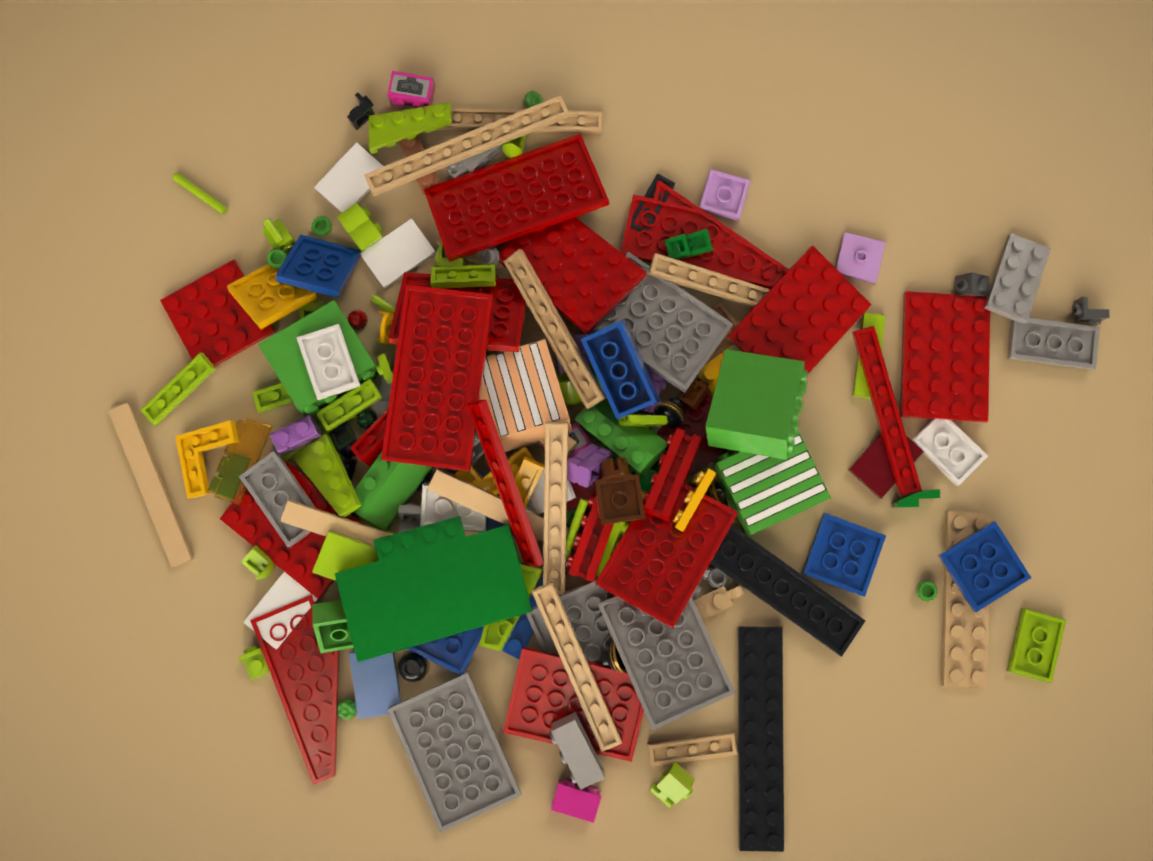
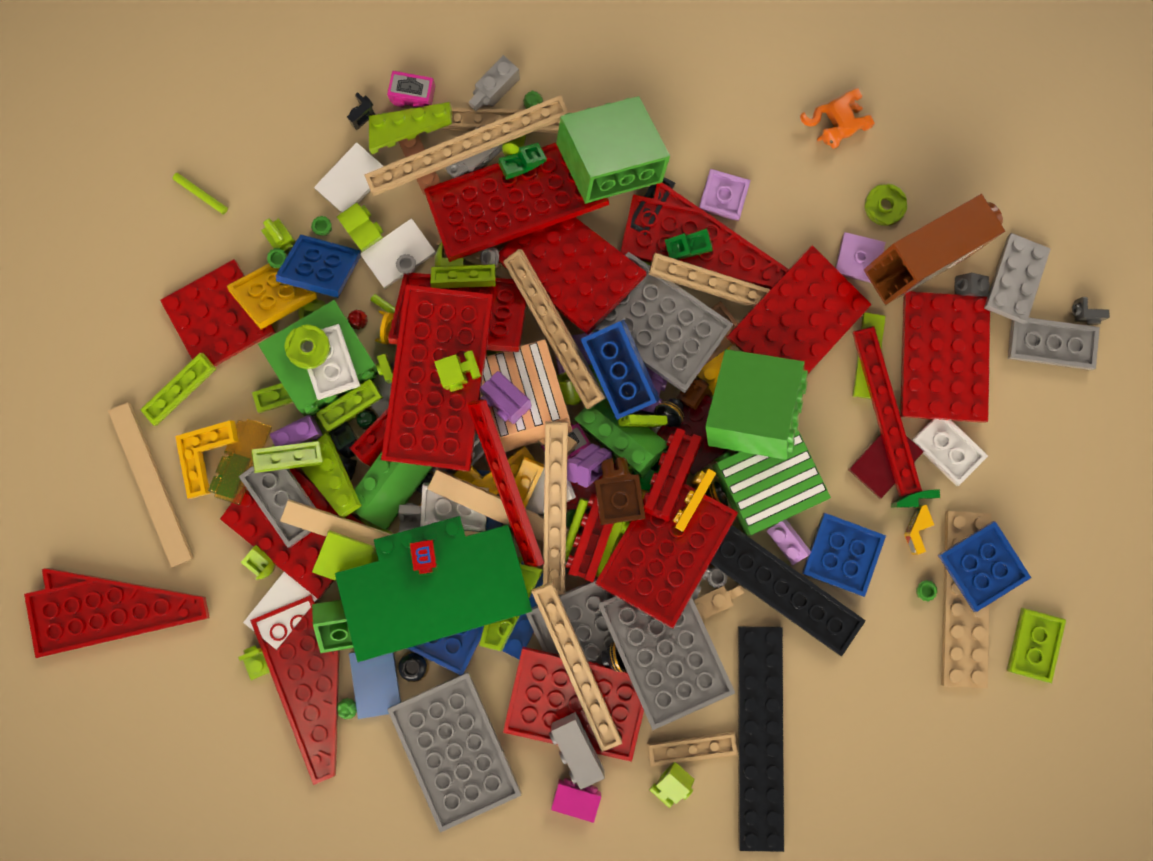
(94, 610): none -> red wing
(286, 457): none -> lime plate
(310, 359): none -> lime tile
(406, 264): none -> light grey piece
(423, 556): none -> red brick
(453, 371): none -> lime brick
(494, 84): none -> light grey hinge
(505, 398): none -> medium lavender brick
(523, 161): none -> green slope
(612, 149): none -> bright green brick
(789, 541): none -> lavender plate
(841, 115): none -> orange animal
(886, 216): none -> lime tile
(920, 520): none -> yellow slope
(935, 248): none -> dark orange brick

